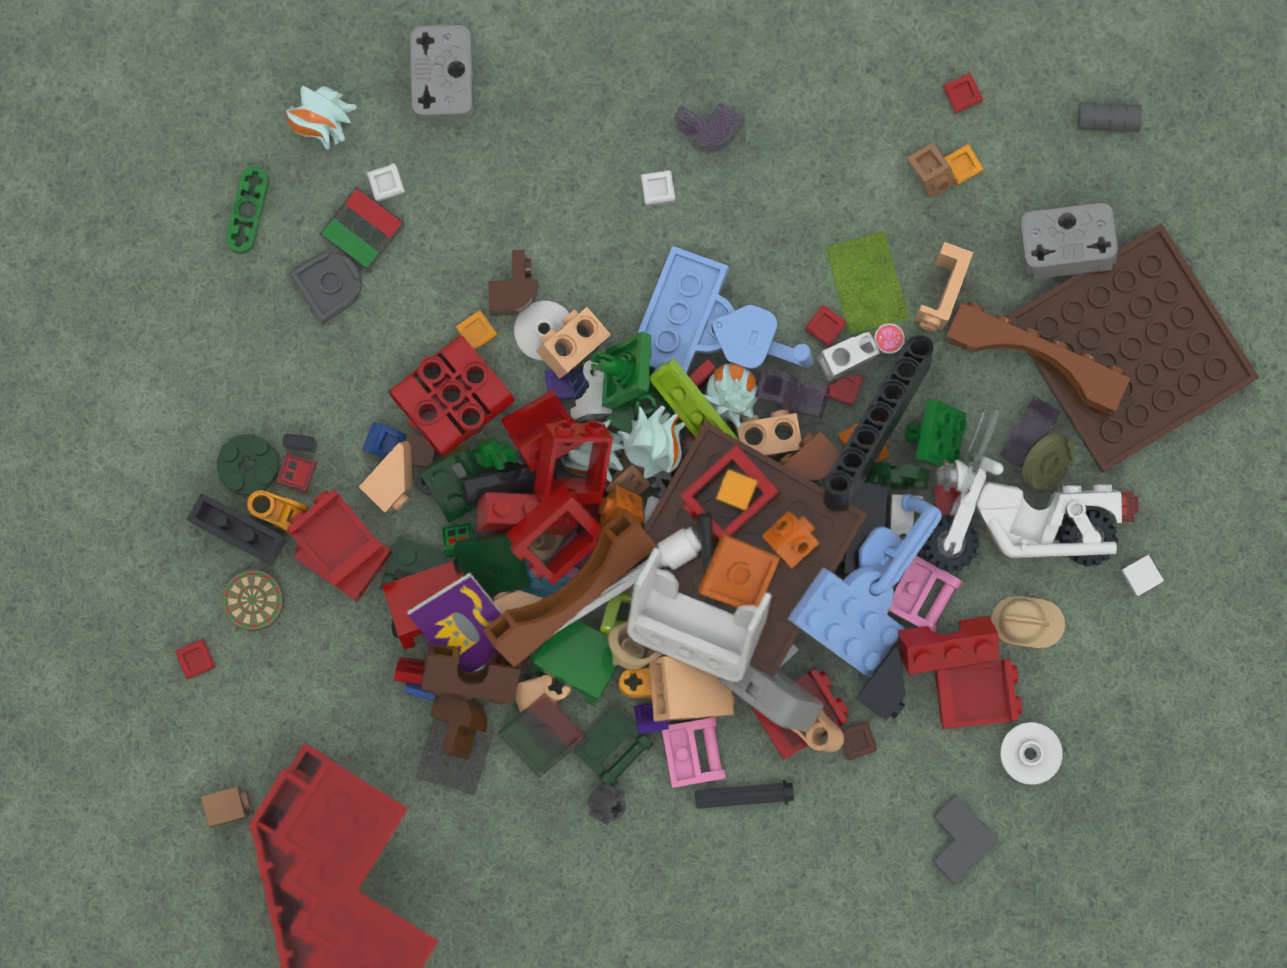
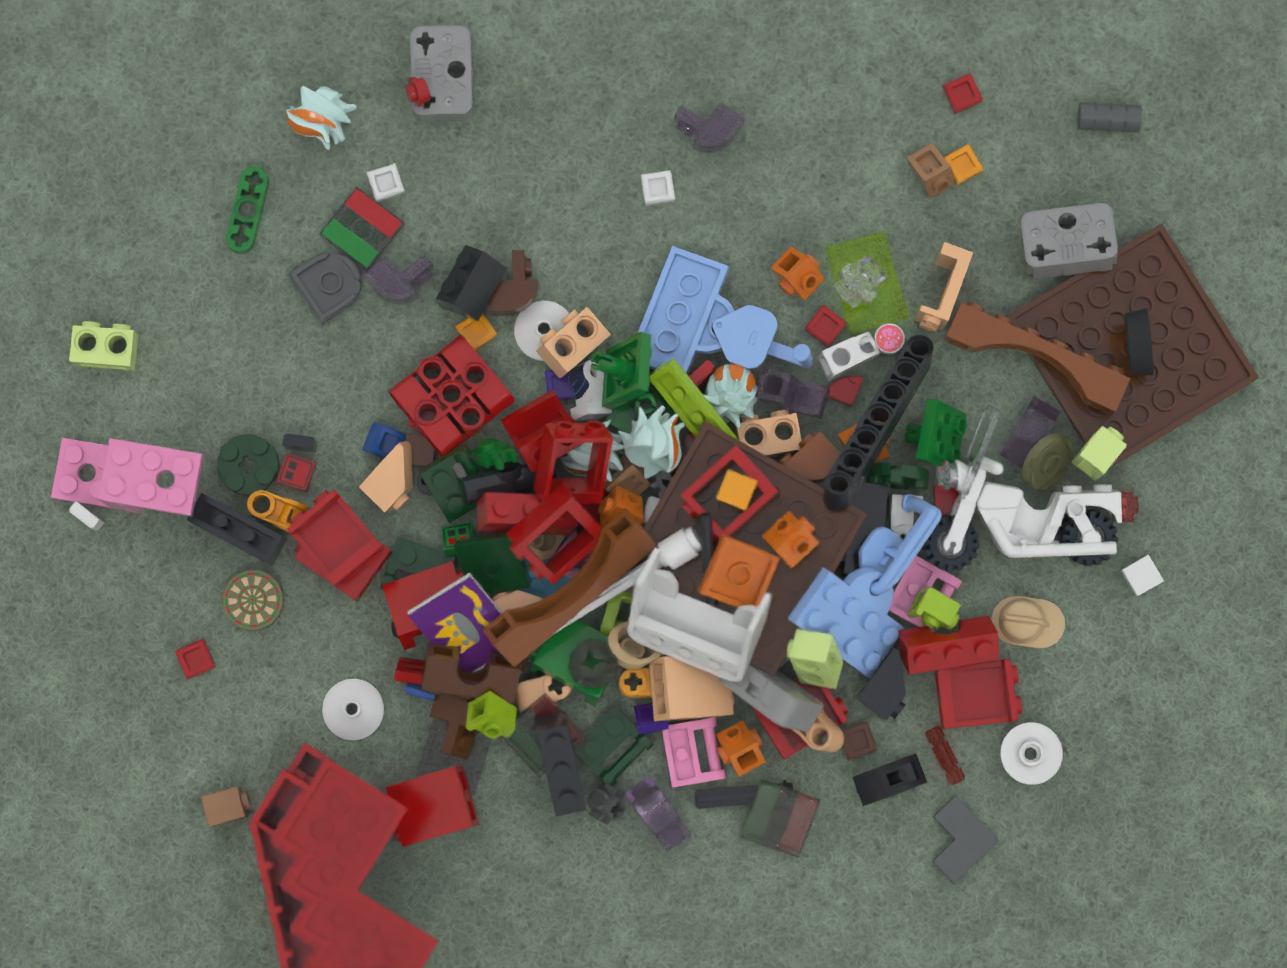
(86, 516): none -> white tile
(102, 354): none -> yellowish green brick
(127, 476): none -> bright pink bracket
(369, 711): none -> white dish
(398, 287): none -> clear purple brick
(417, 91): none -> red plate
(435, 805): none -> red panel
(471, 283): none -> black slope
(491, 716): none -> lime brick
(560, 763): none -> black brick
(602, 672): none -> clear smoke gear
(658, 813): none -> clear purple brick
(740, 748): none -> orange brick
(780, 818): none -> clear smoke tile
(797, 273): none -> orange brick
(815, 658): none -> yellowish green brick
(860, 281): none -> clear brick
(889, 779): none -> black slope
(934, 609): none -> lime brick
(945, 755): none -> clear red axle
(1099, 452): none -> yellowish green brick
(1139, 342): none -> black tyre

